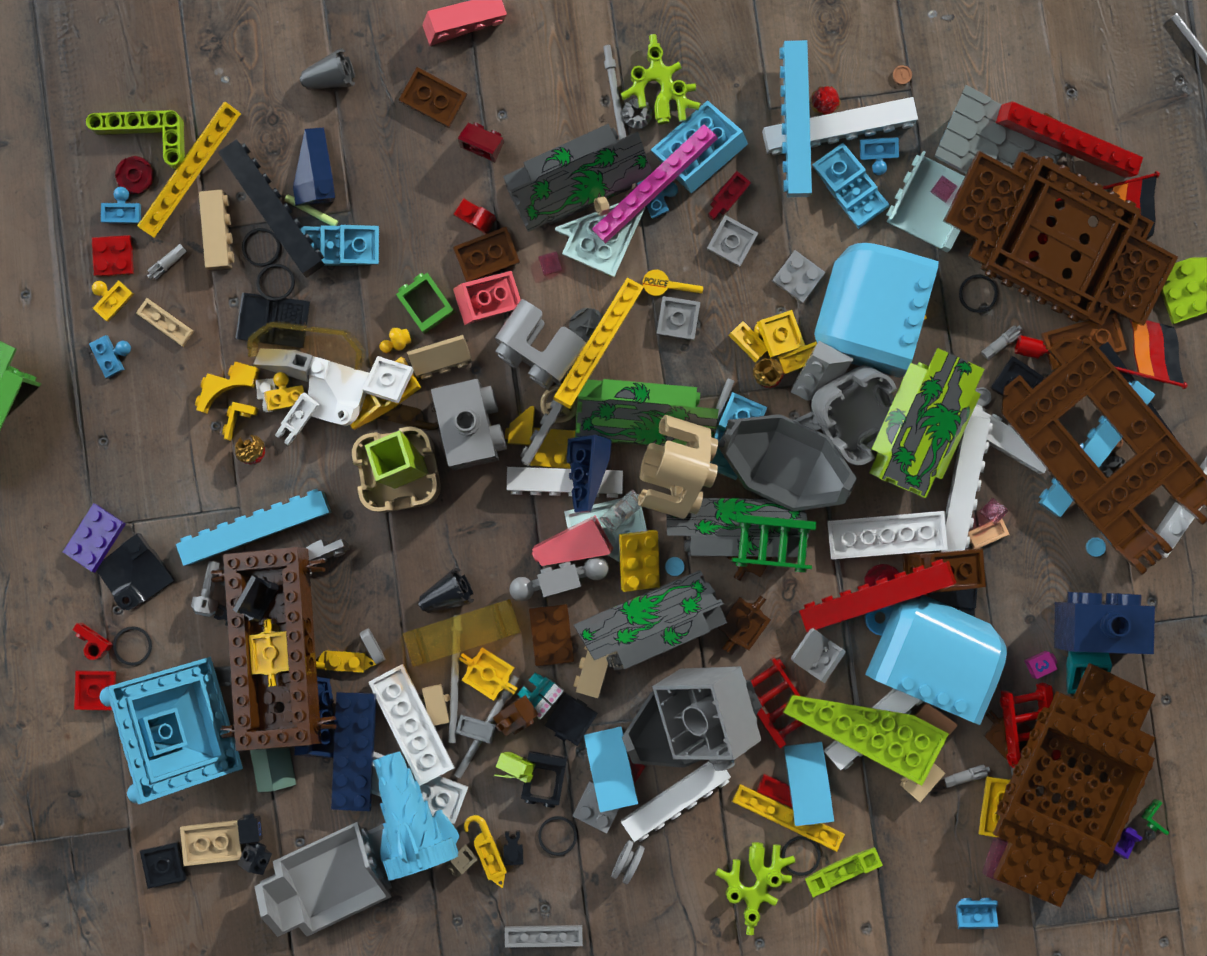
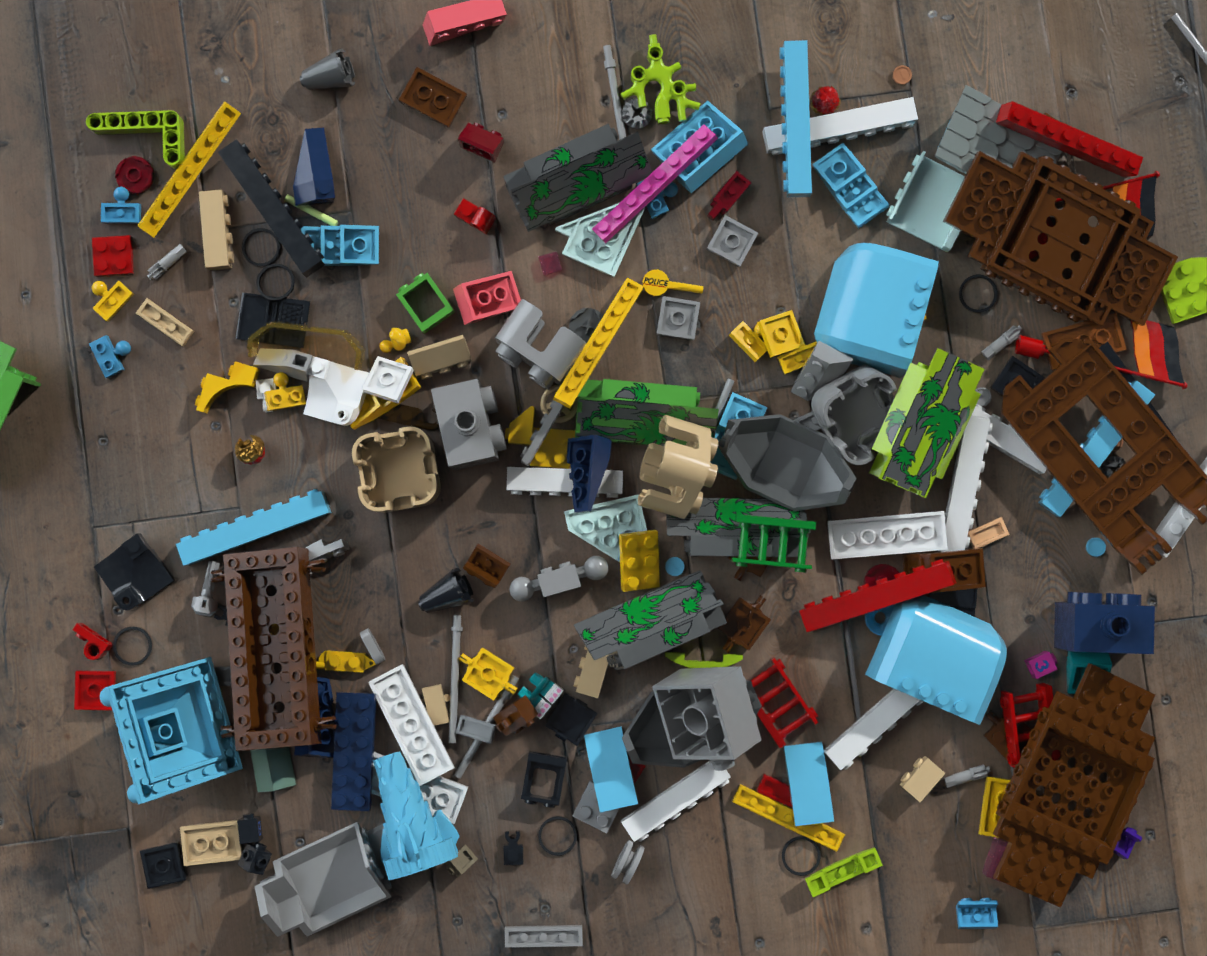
(94, 537): plate -> none
(232, 412): yellow bracket -> none
(256, 598): black piece -> none
(269, 652): yellow plate -> none
(297, 417): white hinge -> none
(395, 460): lime slope -> none
(461, 632): clear yellow windscreen -> none
(486, 254): reddish brown plate -> none
(486, 566): none -> reddish brown bracket
(487, 851): yellow plate -> none
(516, 767): lime piece -> none
(551, 635): reddish brown plate -> none
(575, 543): coral slope -> none
(601, 206): tan tile -> none
(621, 511): clear slope -> none
(727, 660): none -> lime slope
(758, 893): lime plant -> none
(768, 372): pearl gold piece -> none
(798, 276): light grey plate -> none
(817, 655): light grey bracket -> none
(878, 150): dark azure plate -> none
(885, 736): lime wing -> none
(936, 718): nougat slope -> none
(943, 189): clear pink tile -> none
(993, 511): clear pink plate -> none
(1148, 814): green bracket -> none

